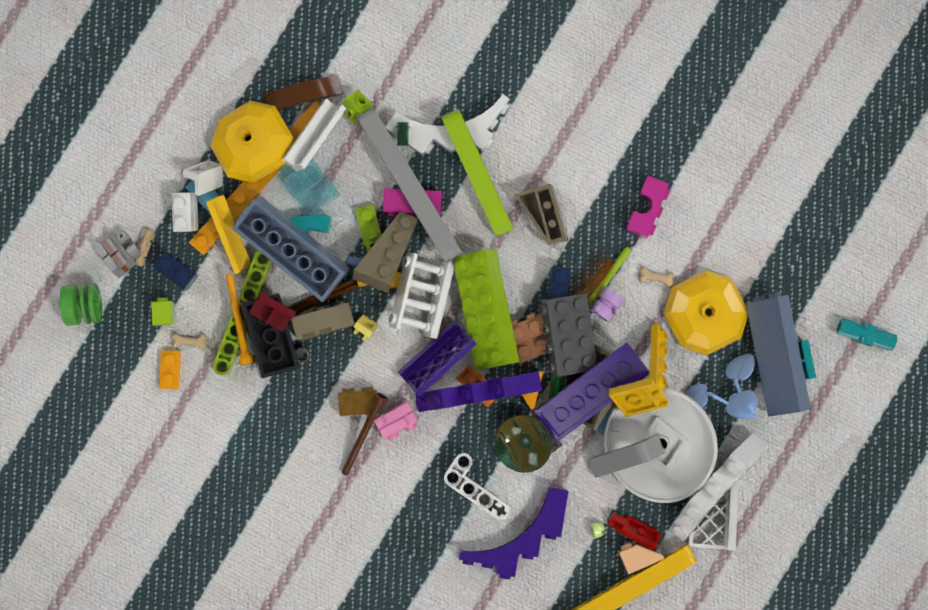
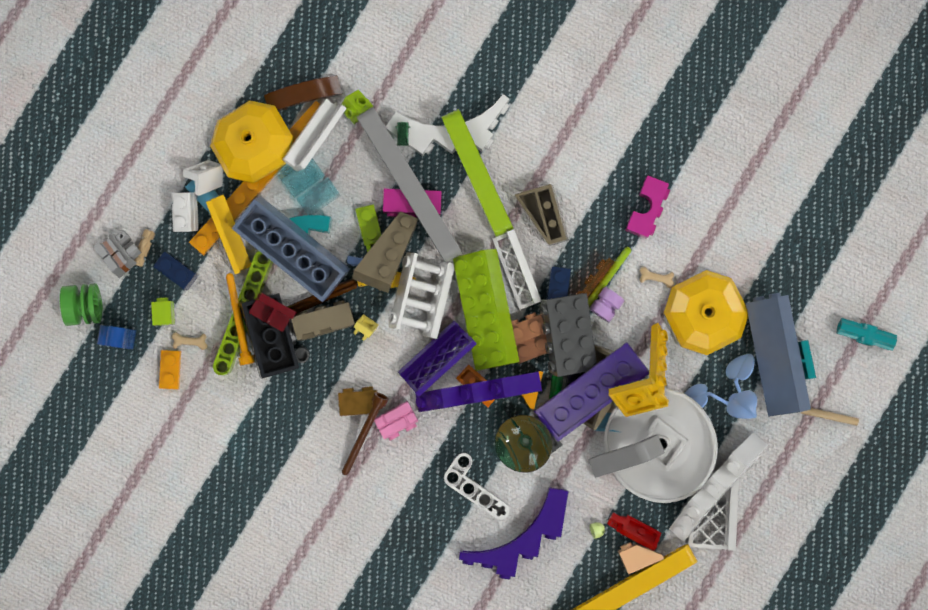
(116, 337): none -> blue beam
(525, 271): none -> white fence
(832, 416): none -> tan bar

